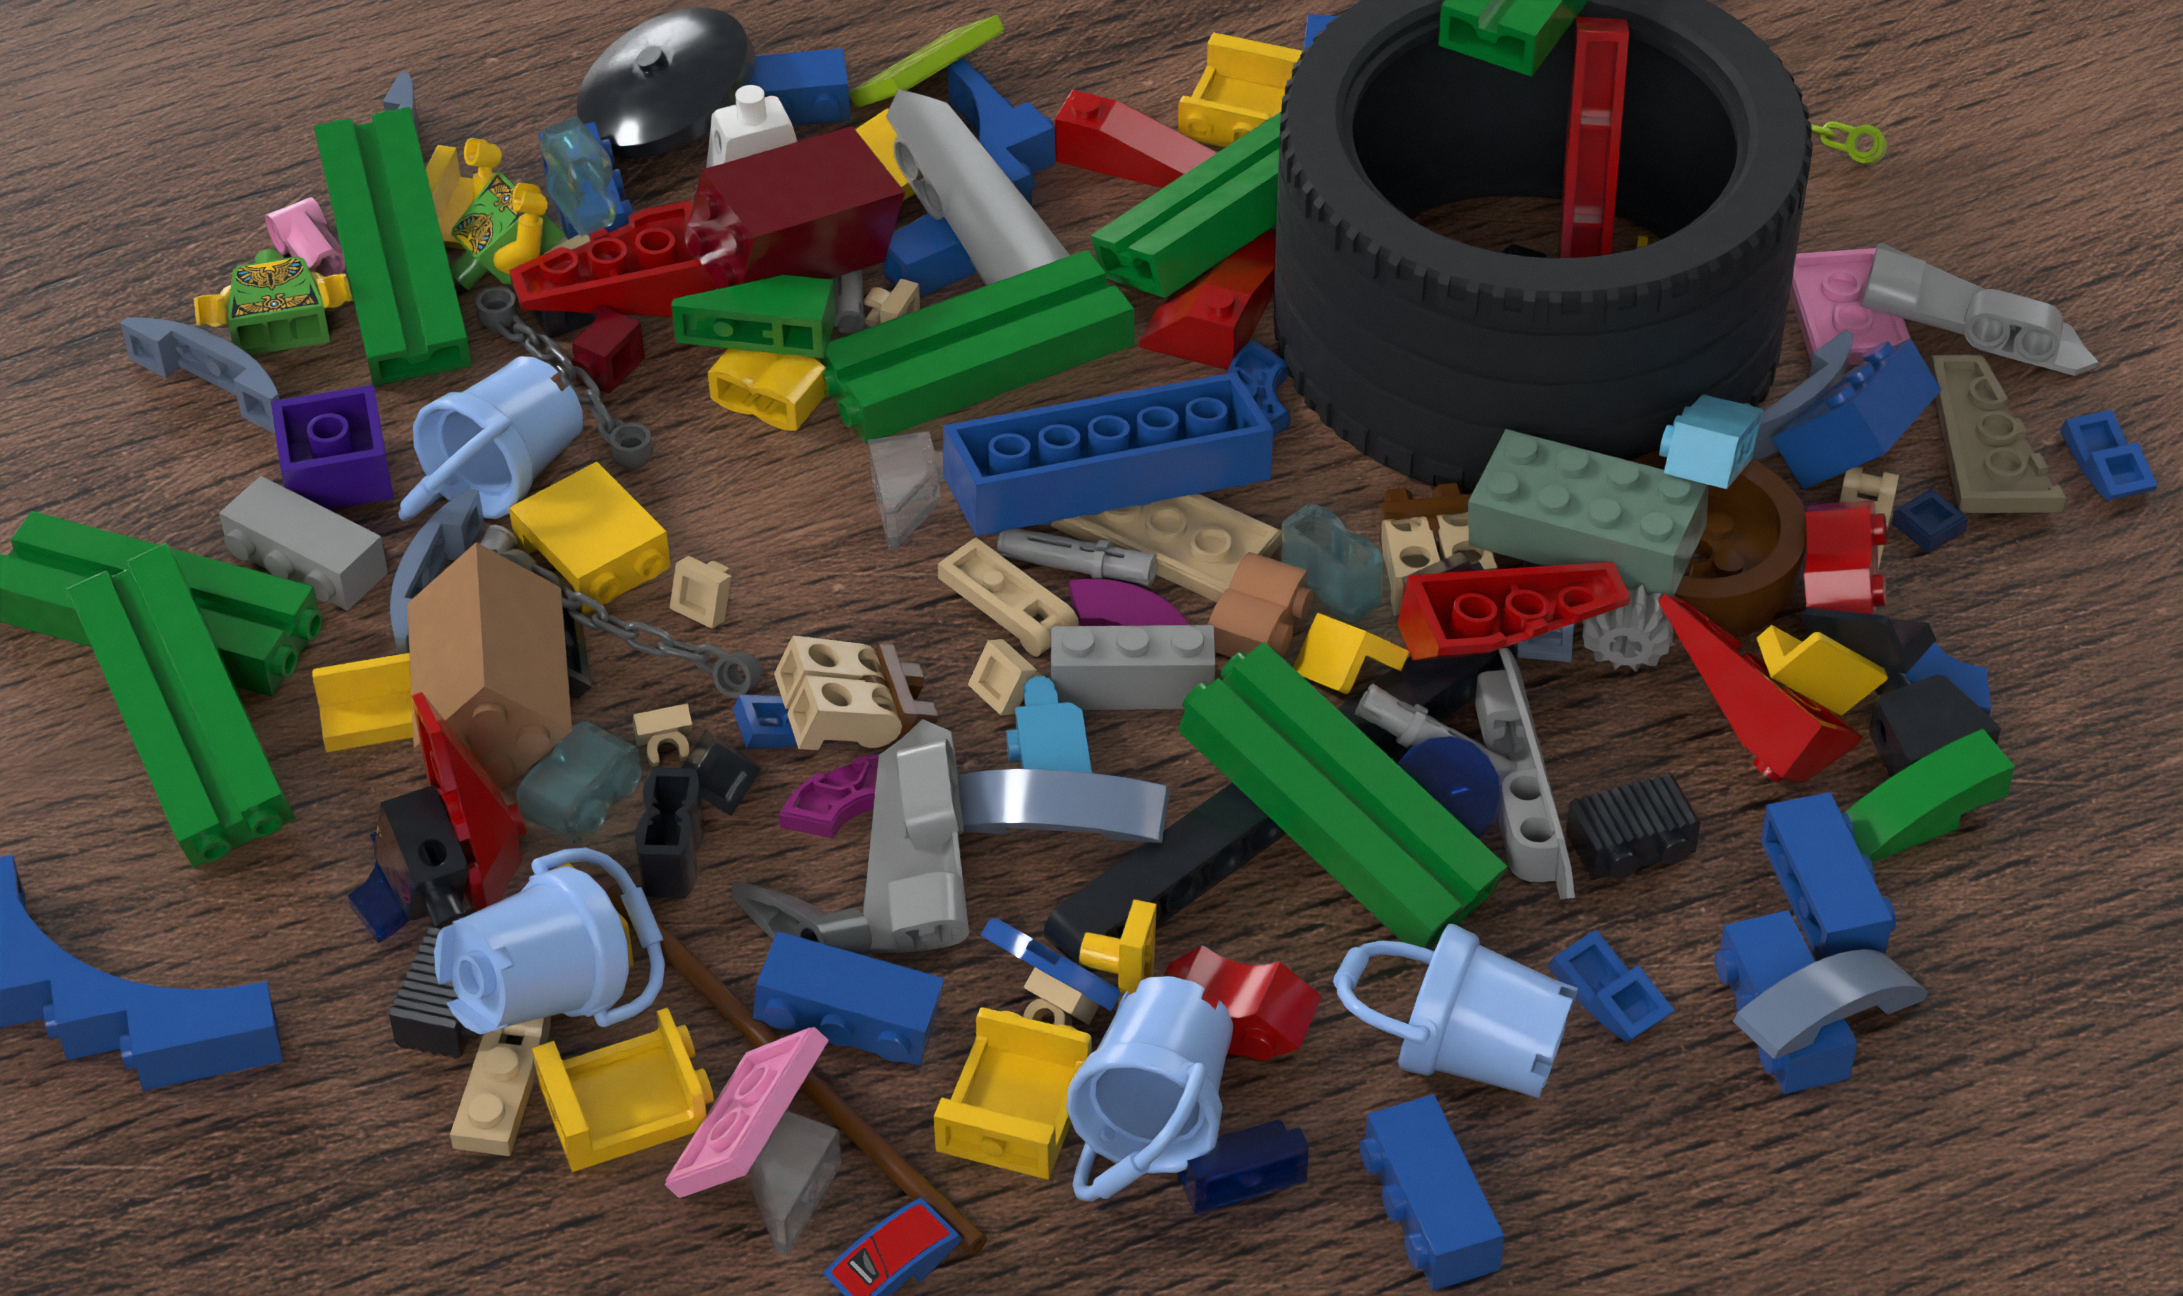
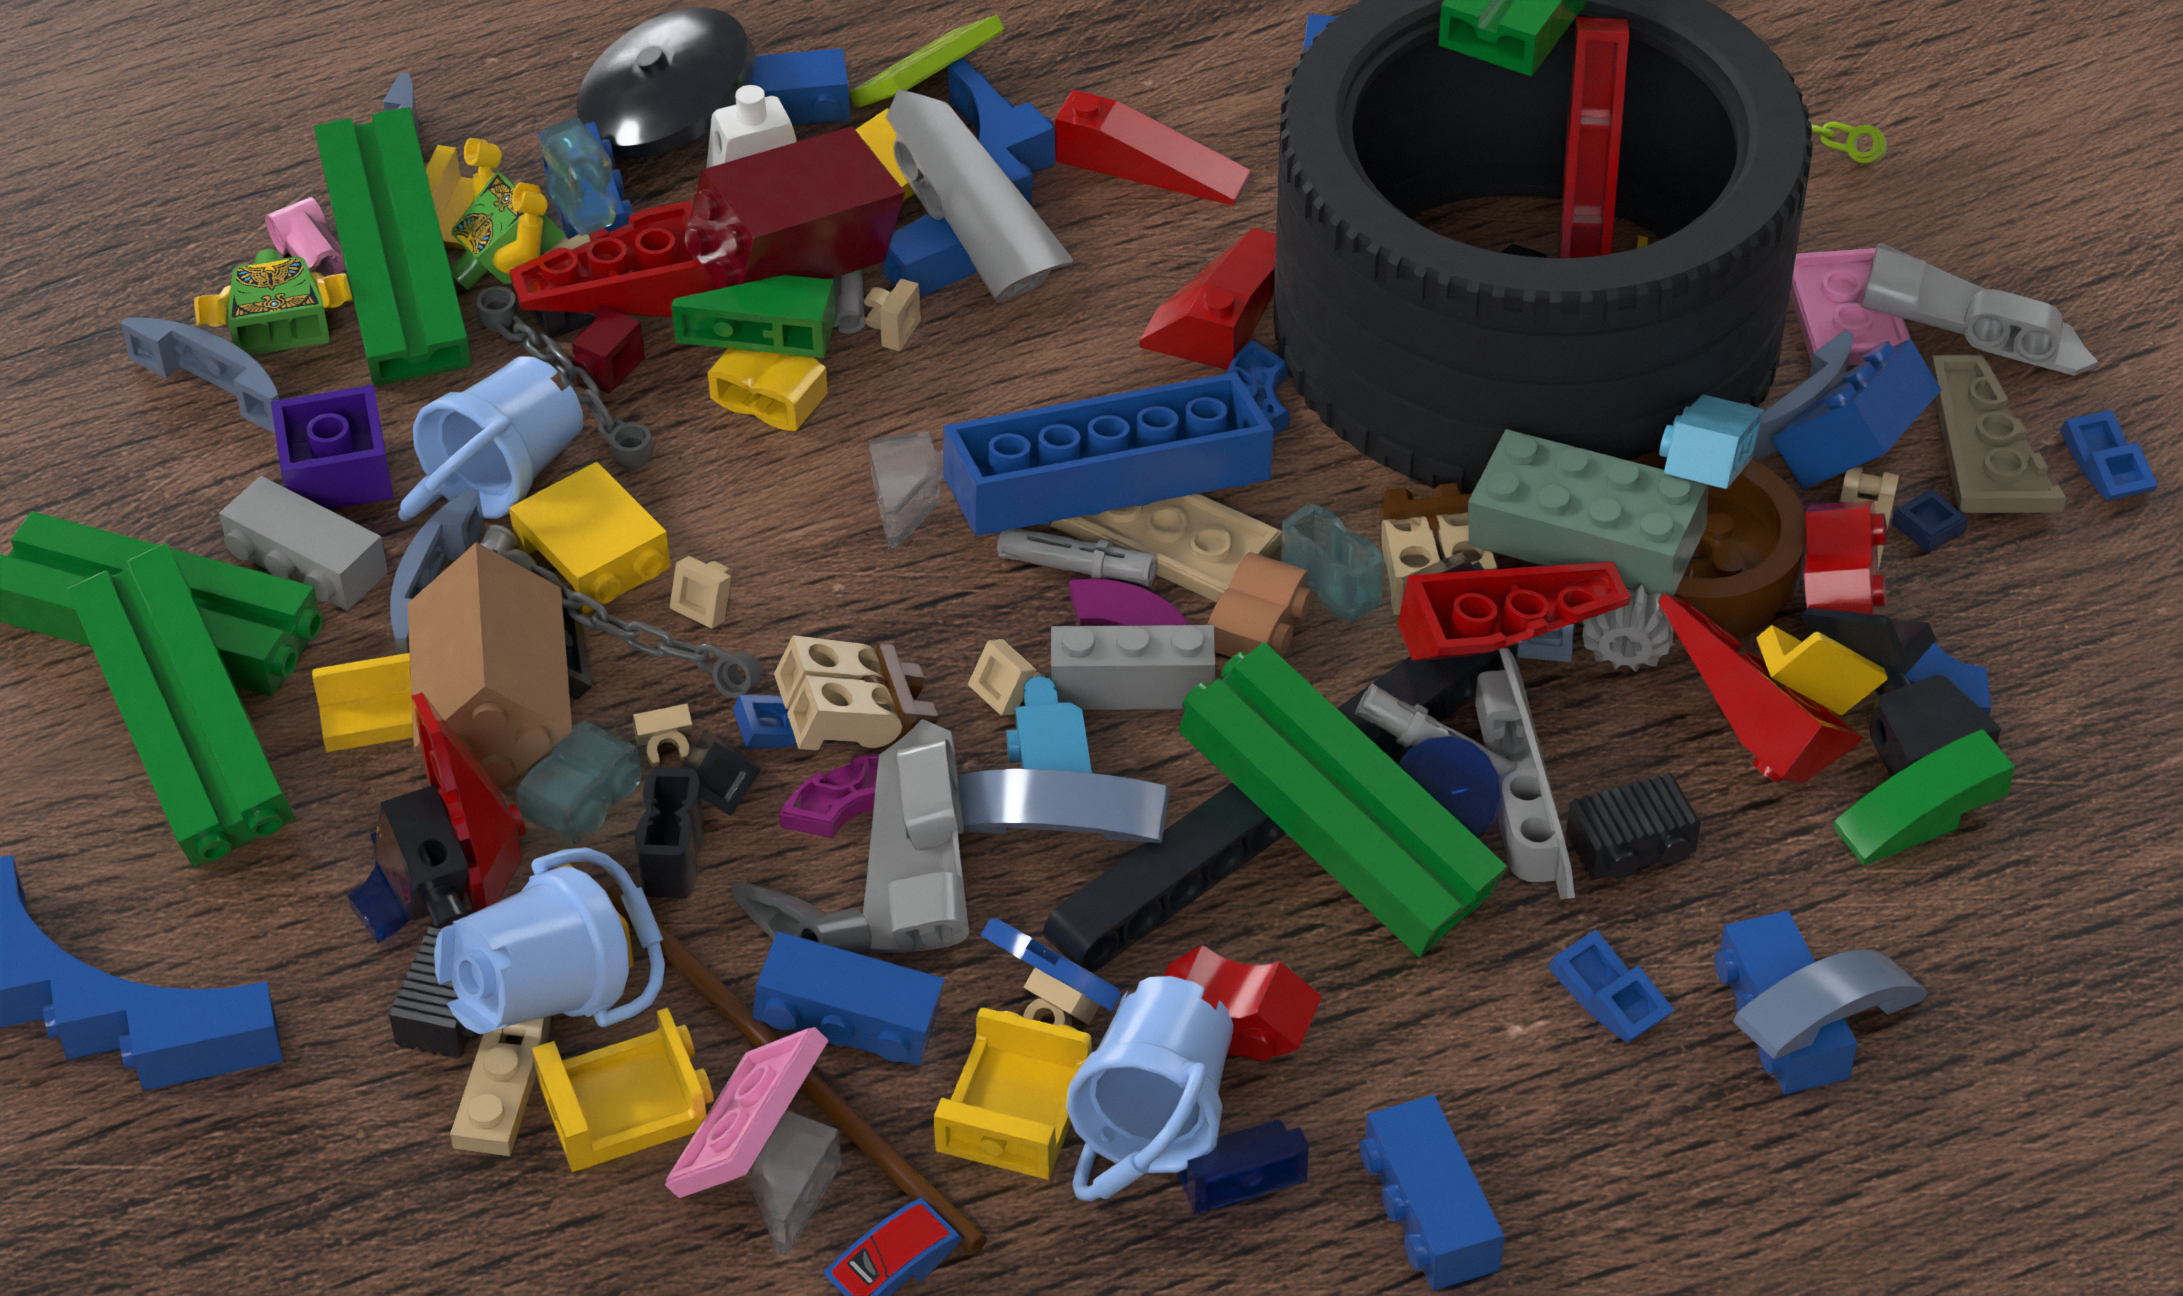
(976, 346): green brick -> none
(1006, 594): tan plate -> none
(1131, 955): yellow tile -> none
(1196, 217): green brick -> none
(1237, 89): yellow panel -> none
(1337, 650): yellow panel -> none
(1472, 1014): light blue piece -> none
(1826, 876): blue brick -> none

